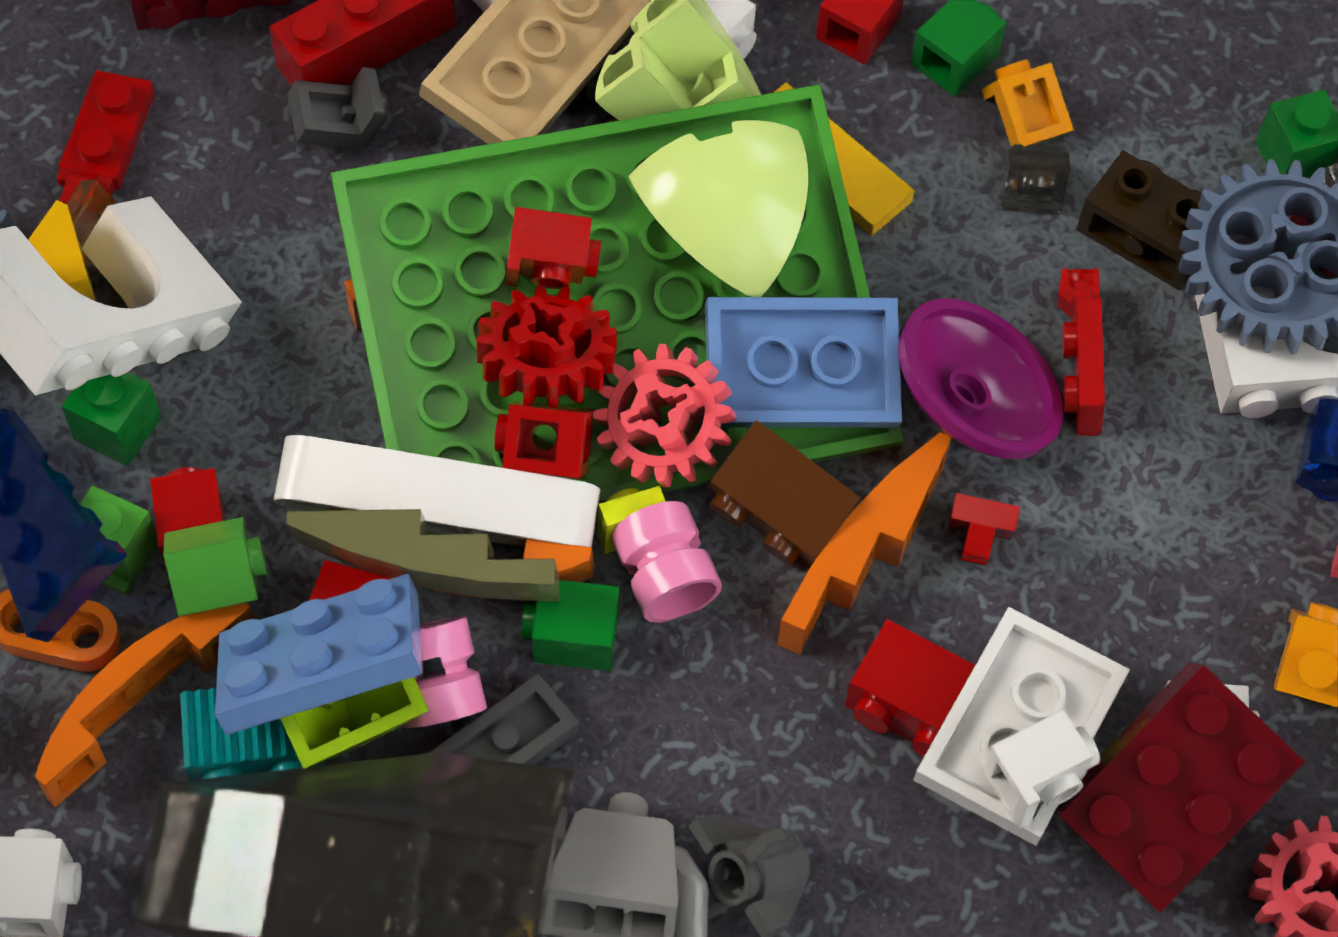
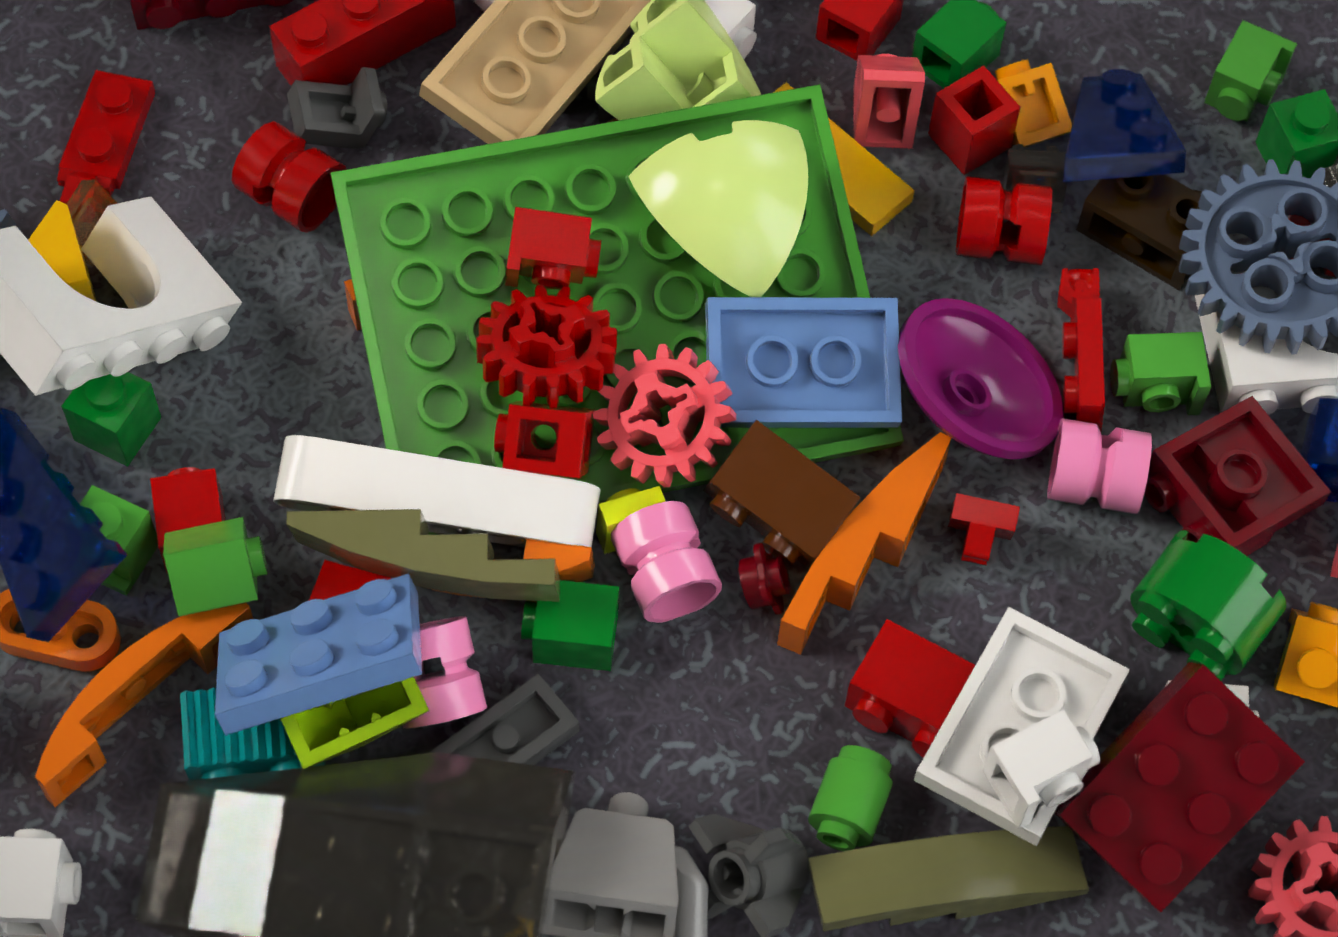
(282, 174): none -> red wheel
(764, 579): none -> dark red plate
(851, 798): none -> bright green brick
(887, 100): none -> coral slope
(945, 876): none -> olive slope
(973, 120): none -> red brick
(982, 215): none -> red wheel
(1099, 466): none -> bright pink wheel
(1120, 131): none -> clear blue wing
(1162, 372): none -> bright green brick
(1206, 603): none -> green brick
(1234, 479): none -> dark red plate
(1249, 71): none -> bright green brick

